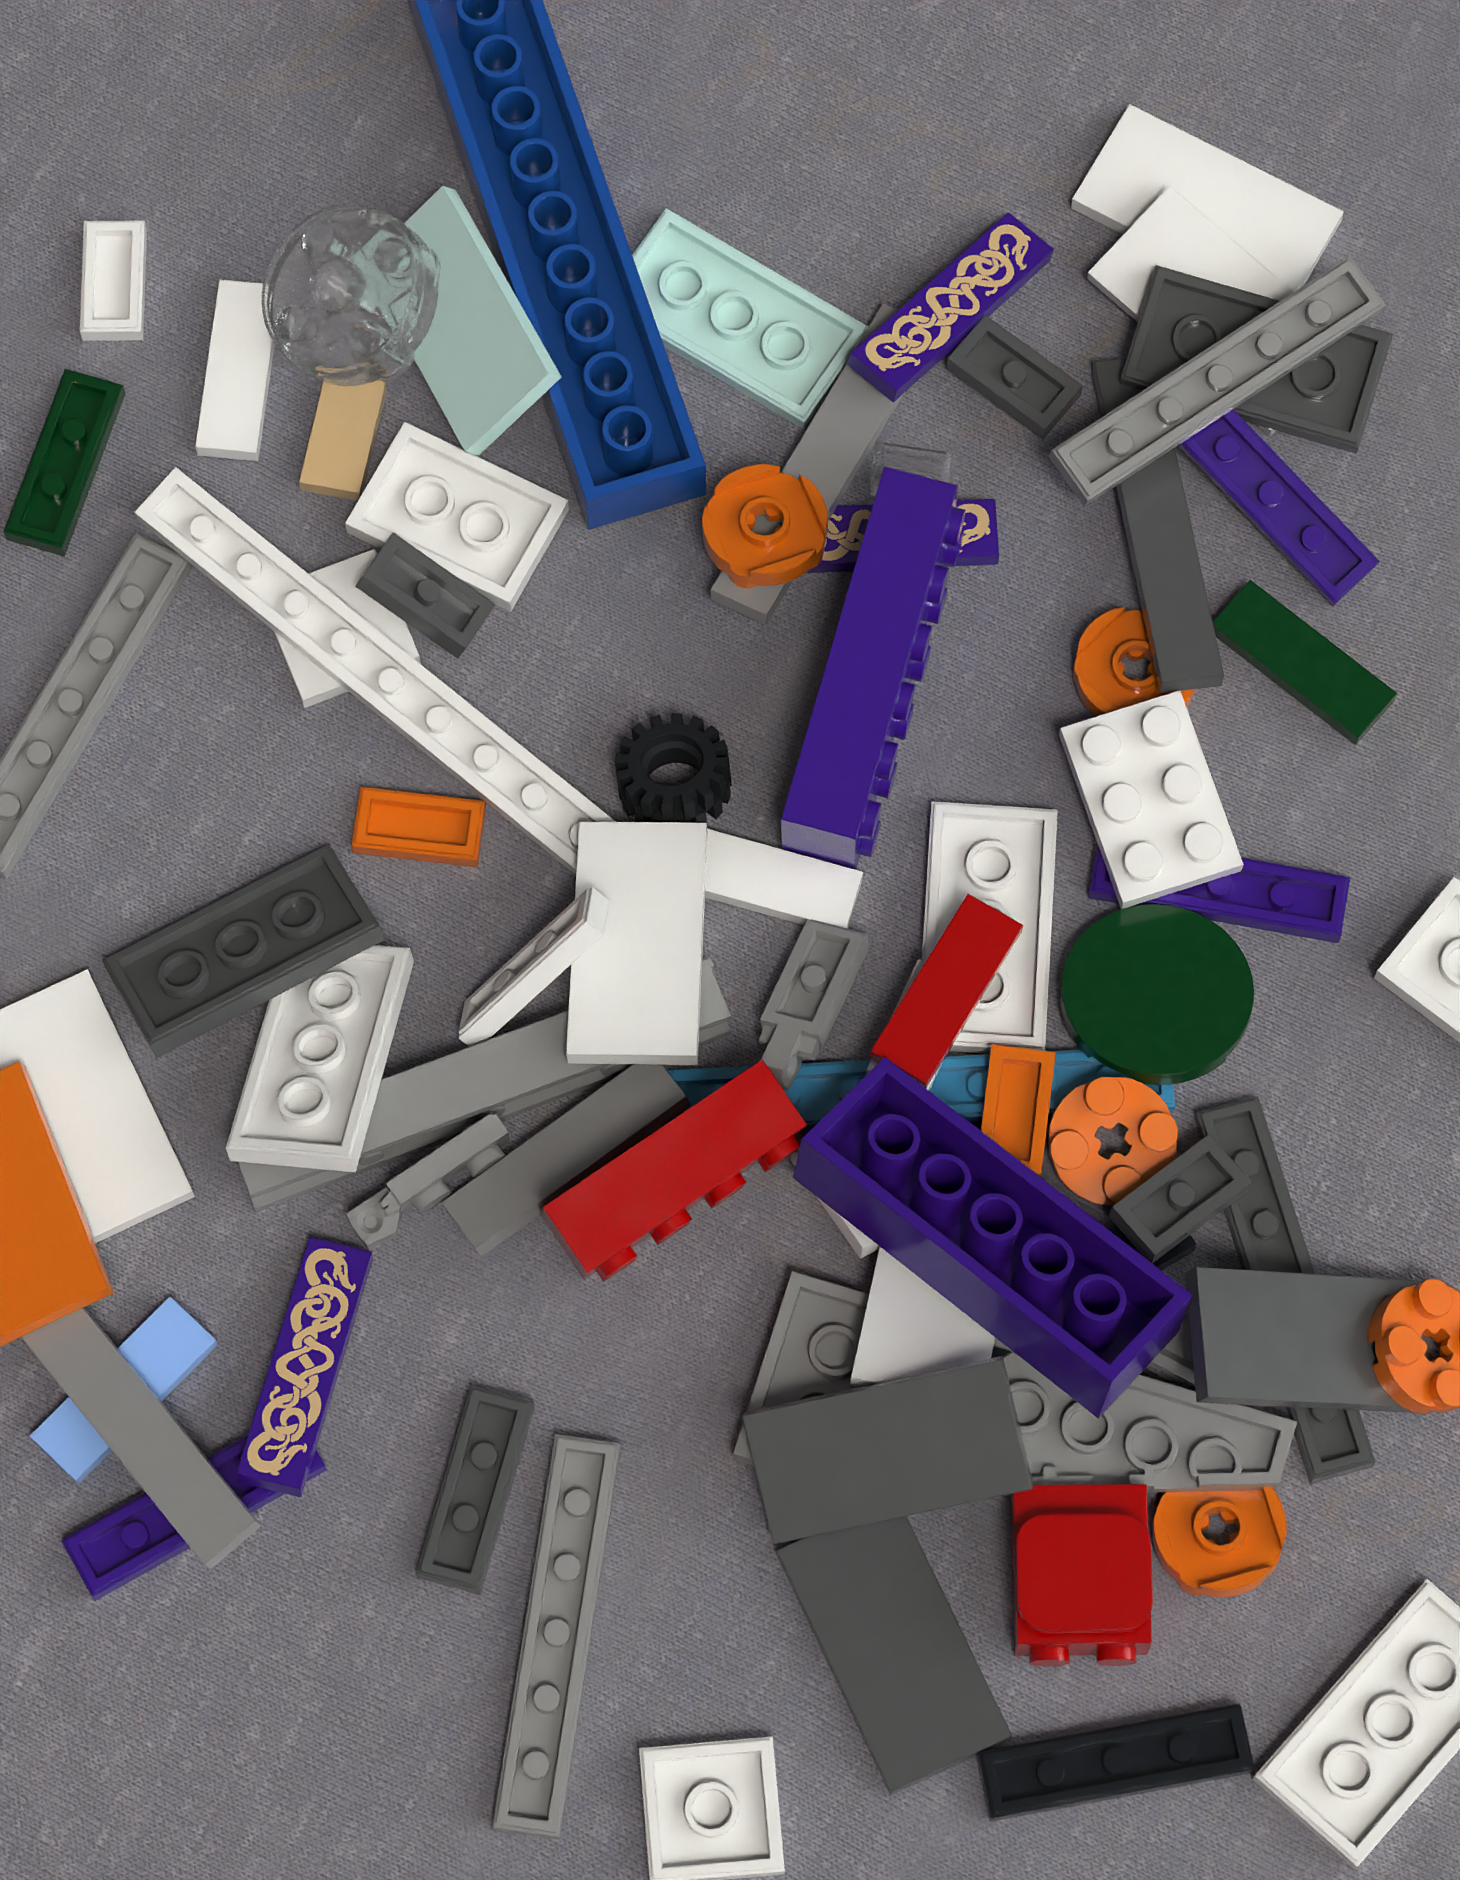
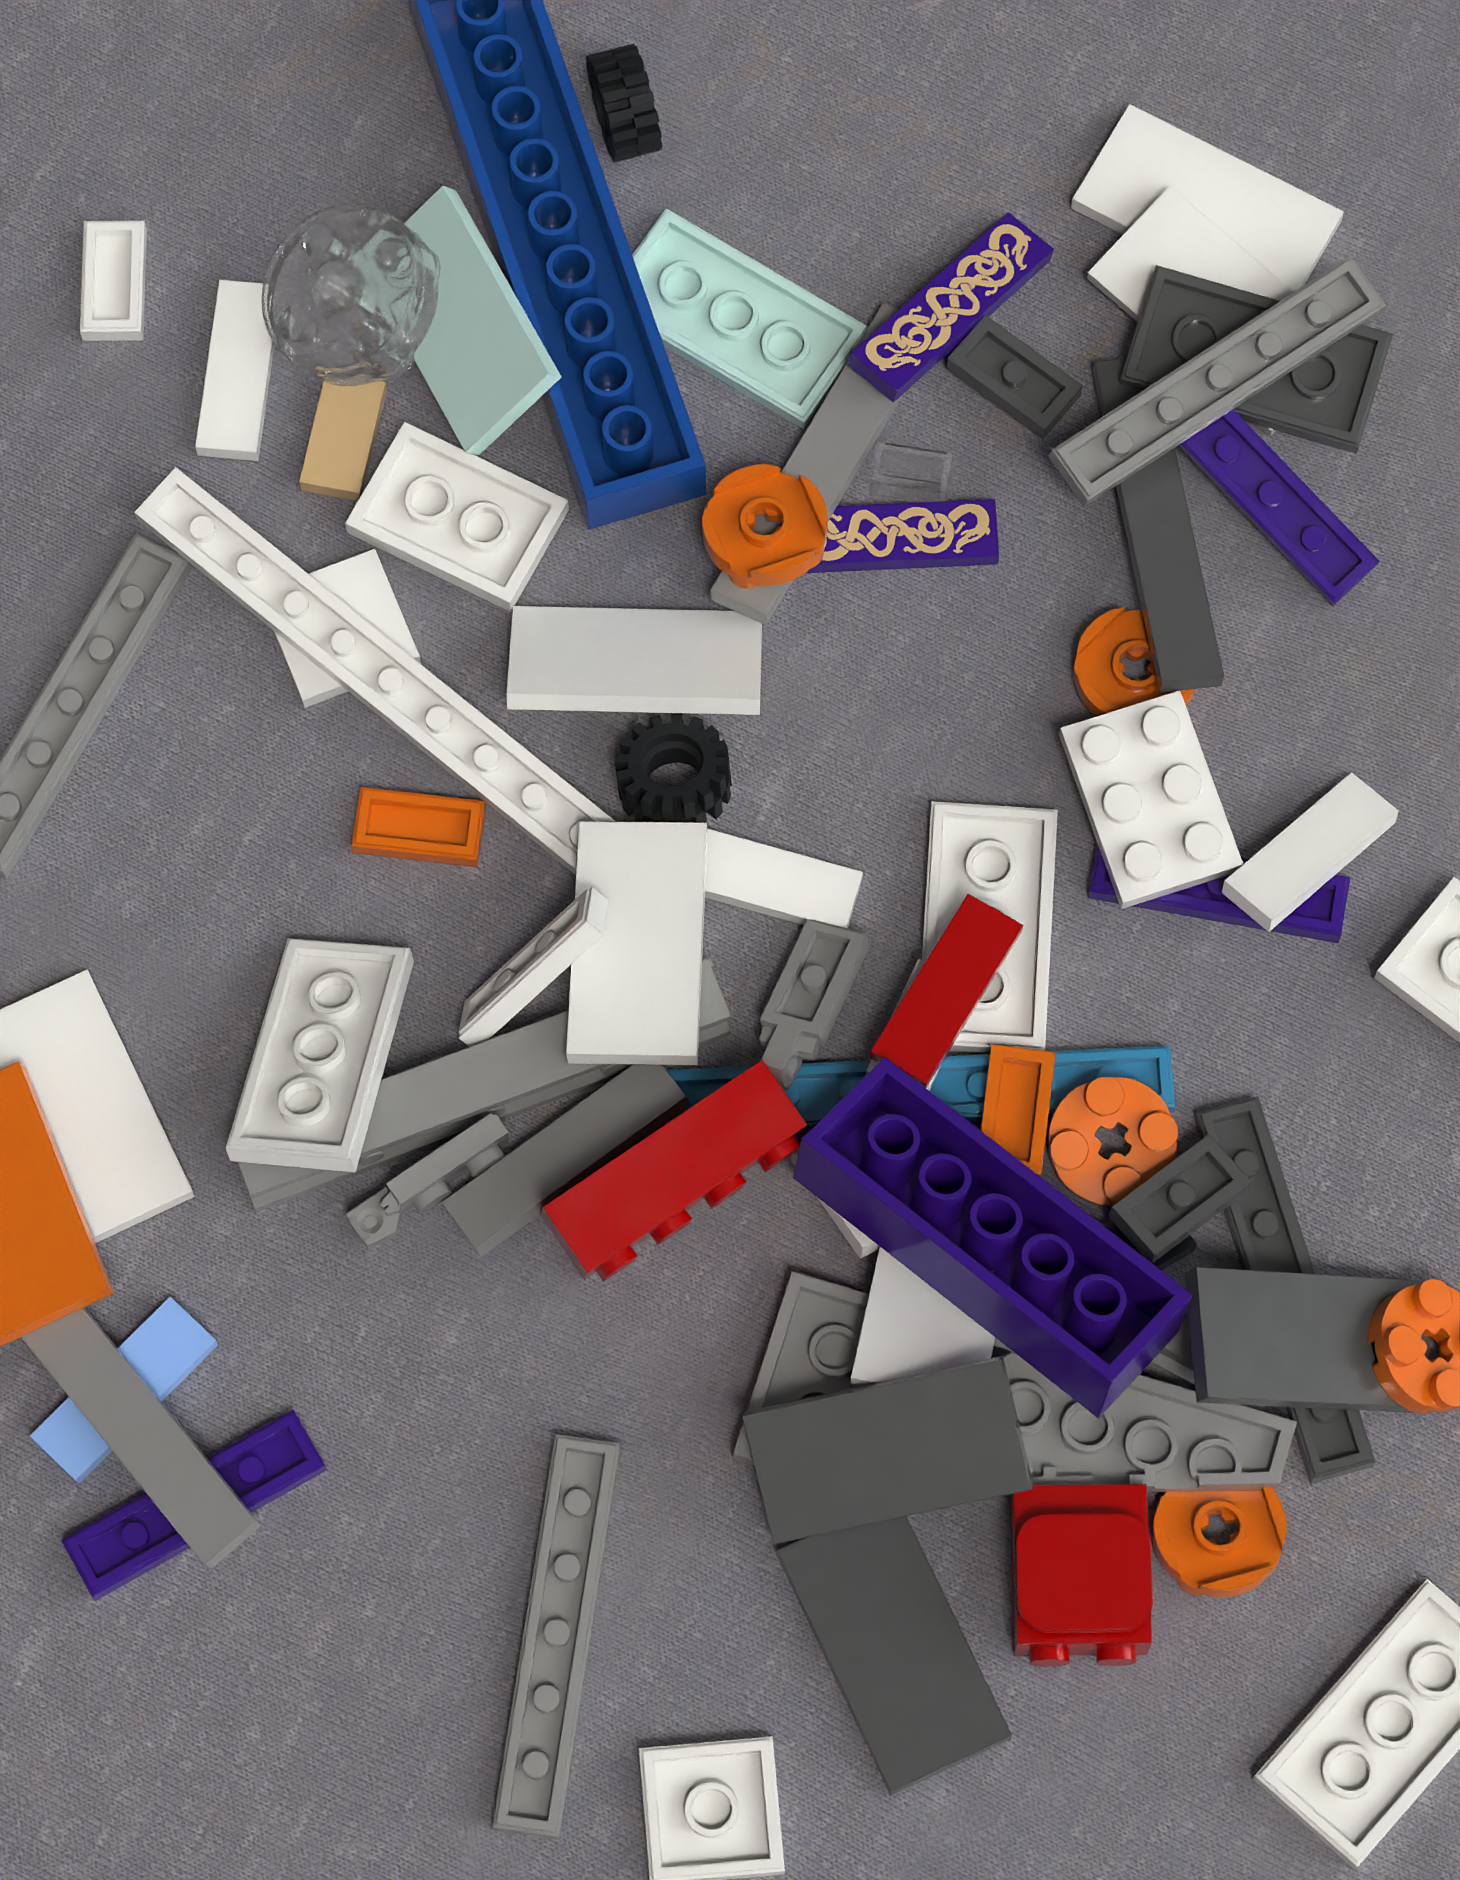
(64, 462): dark green tile -> none
(243, 950): dark grey tile -> none
(304, 1367): tile -> none
(425, 595): dark grey plate -> none
(475, 1490): dark grey tile -> none
(624, 102): none -> black tyre
(634, 660): none -> white tile
(869, 669): dark purple brick -> none
(1115, 1762): black tile -> none
(1157, 993): dark green tile -> none
(1303, 662): dark green tile -> none
(1310, 852): none -> white tile

